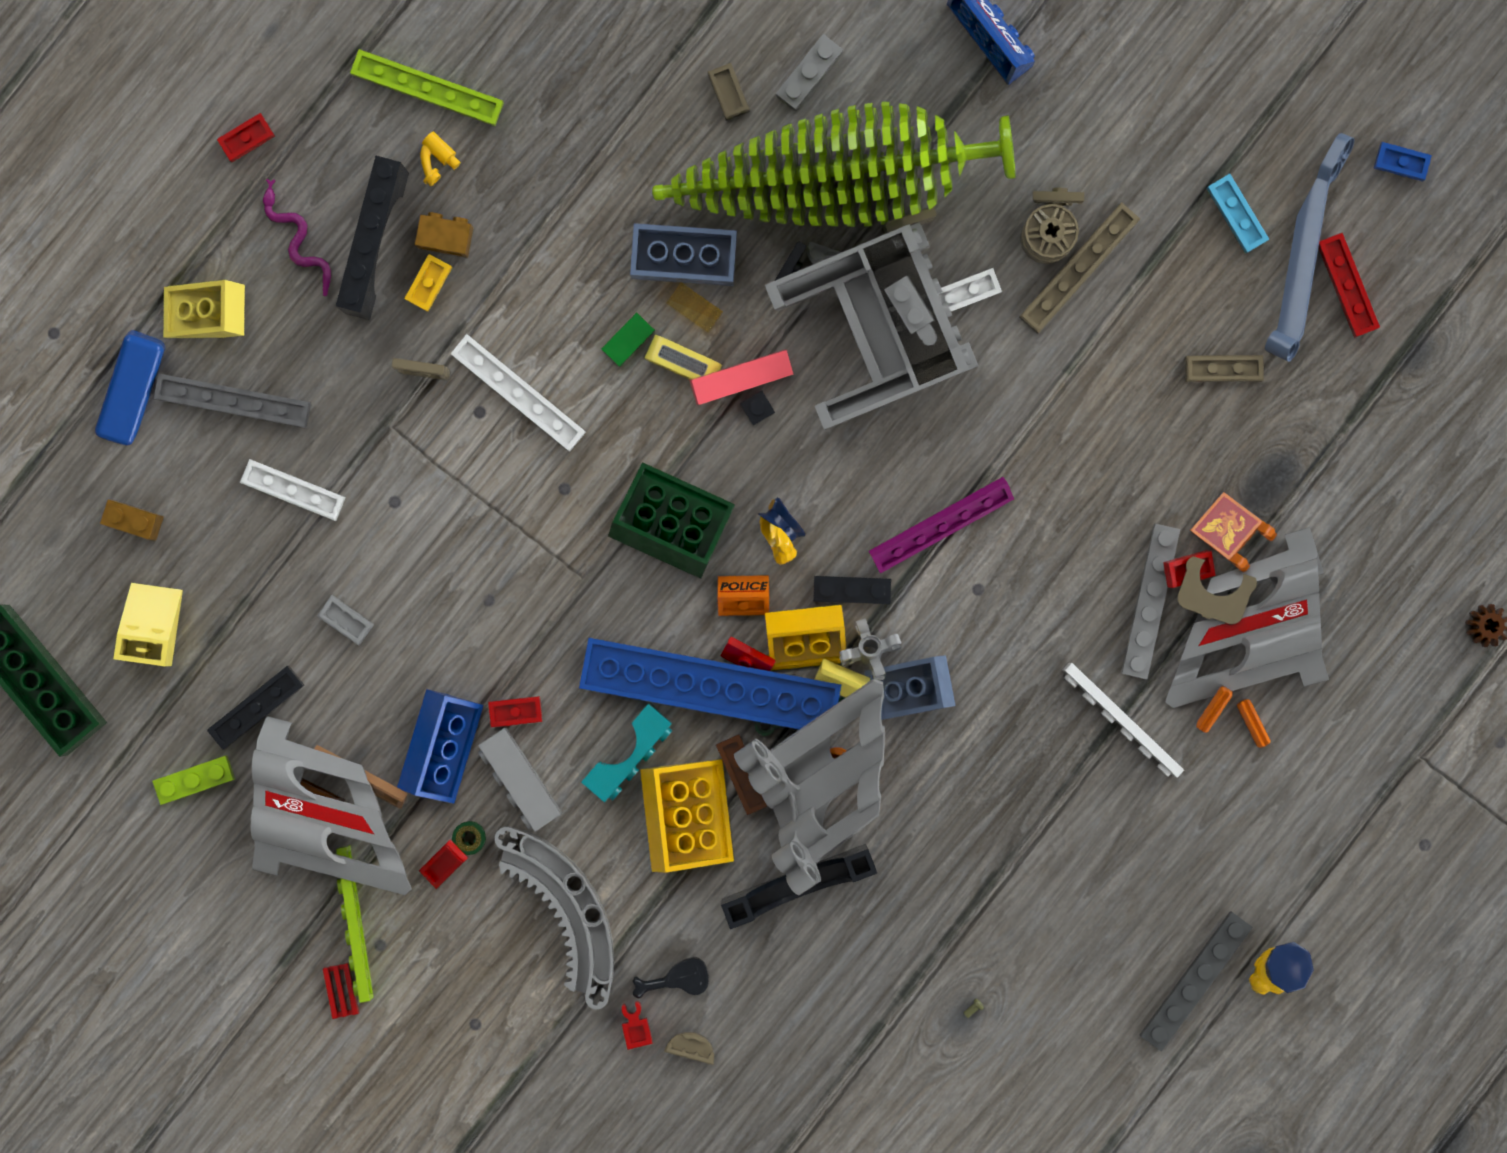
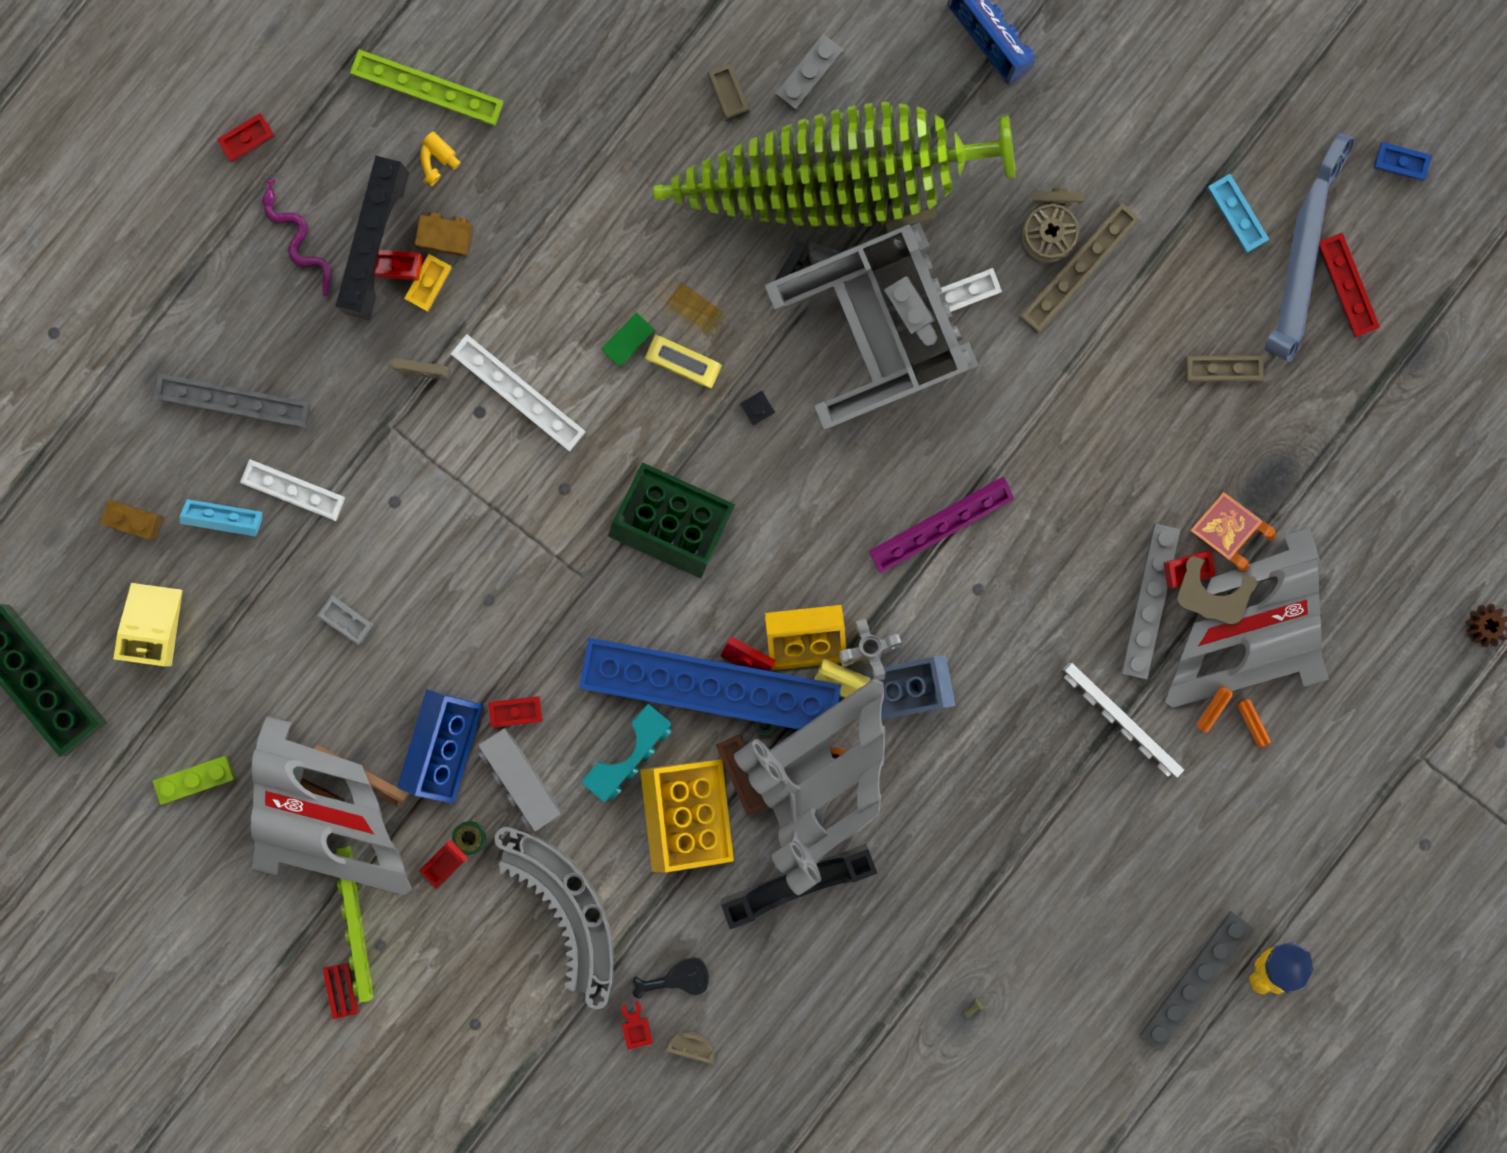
(130, 387): blue piece -> none
(204, 310): light yellow slope -> none
(221, 517): none -> medium azure plate
(255, 707): black plate -> none
(399, 265): none -> red plate
(683, 254): sand blue brick -> none
(741, 377): coral tile -> none
(743, 595): orange panel -> none
(780, 531): piece -> none
(852, 590): black plate -> none

